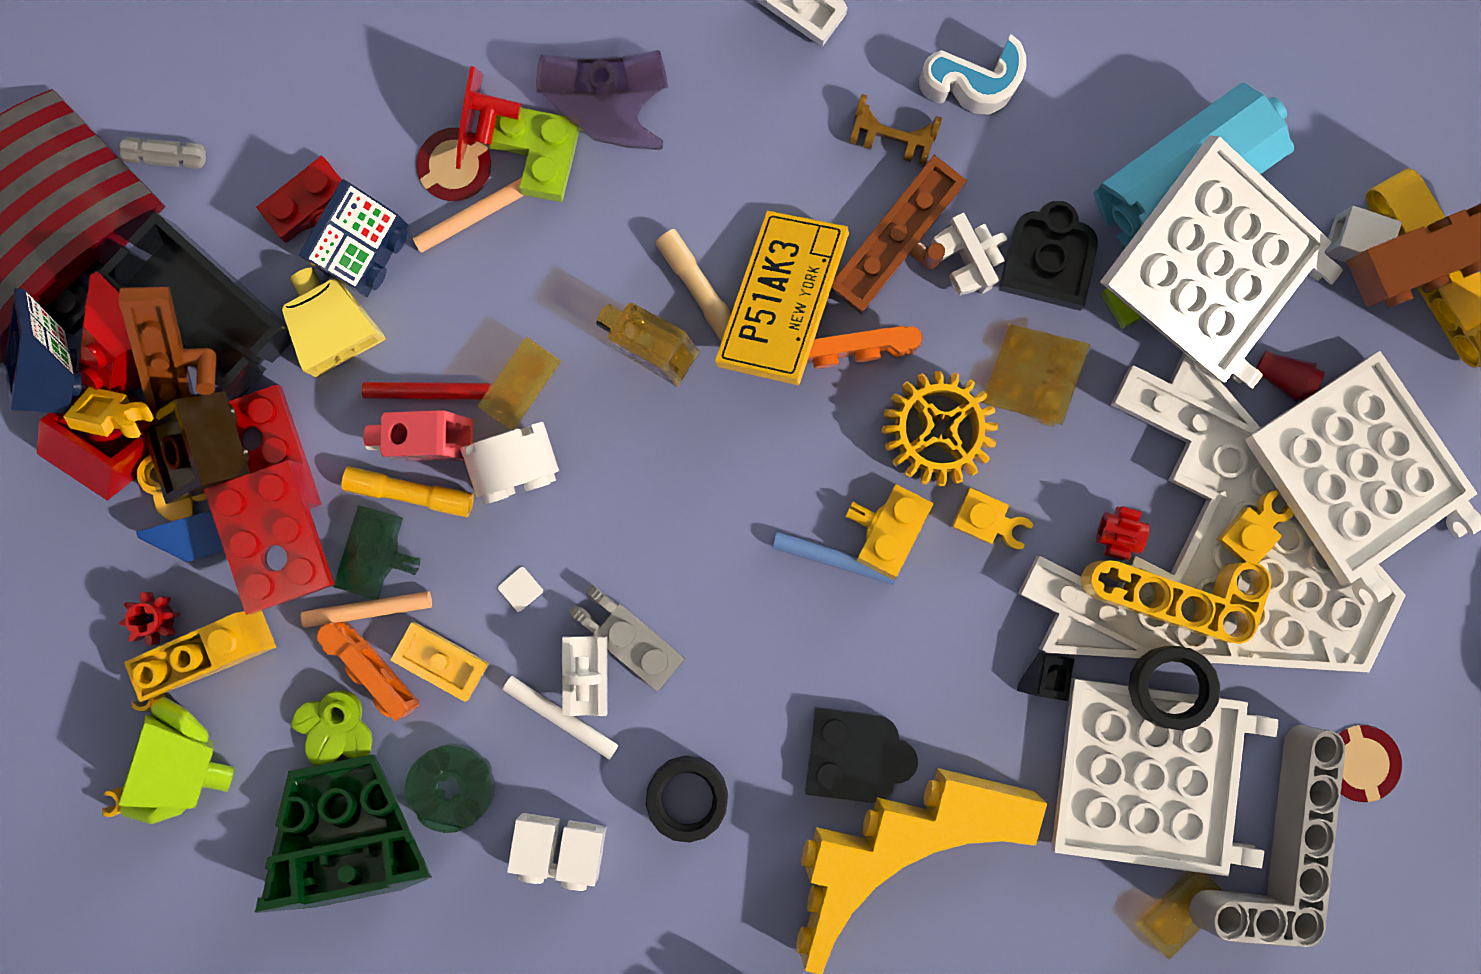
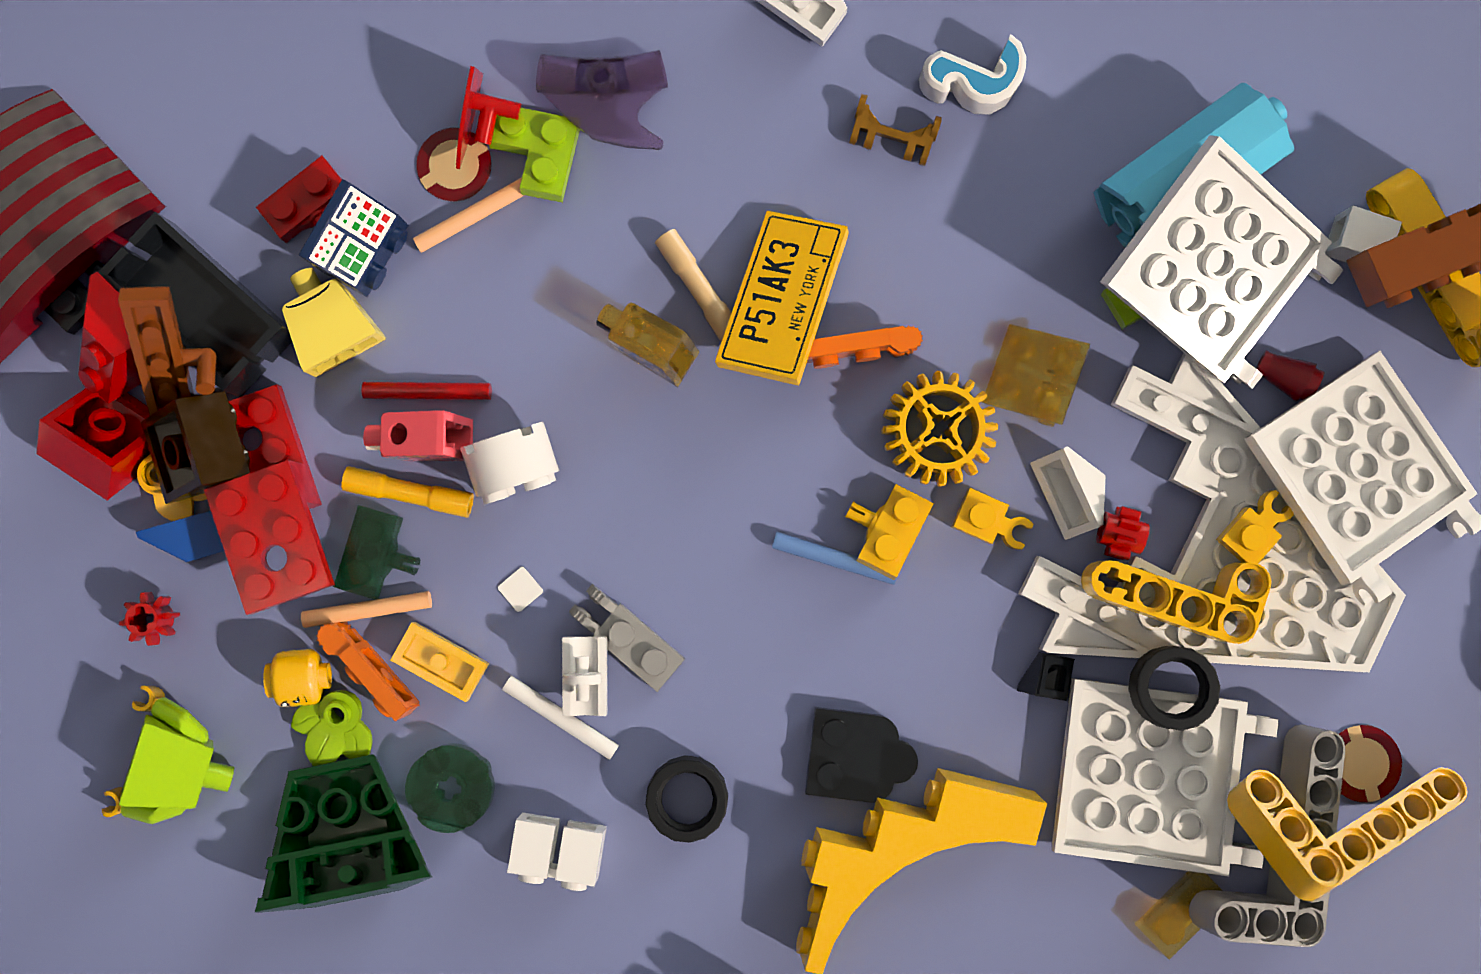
(39, 360): dark blue slope -> none
(105, 410): yellow plate -> none
(162, 153): light grey axle -> none
(199, 654): yellow slope -> none
(296, 678): none -> yellow head
(519, 383): clear yellow plate -> none
(900, 235): dark orange plate -> none
(961, 239): white hips -> none
(1050, 257): black plate -> none
(1072, 491): none -> white slope
(1362, 840): none -> yellow beam

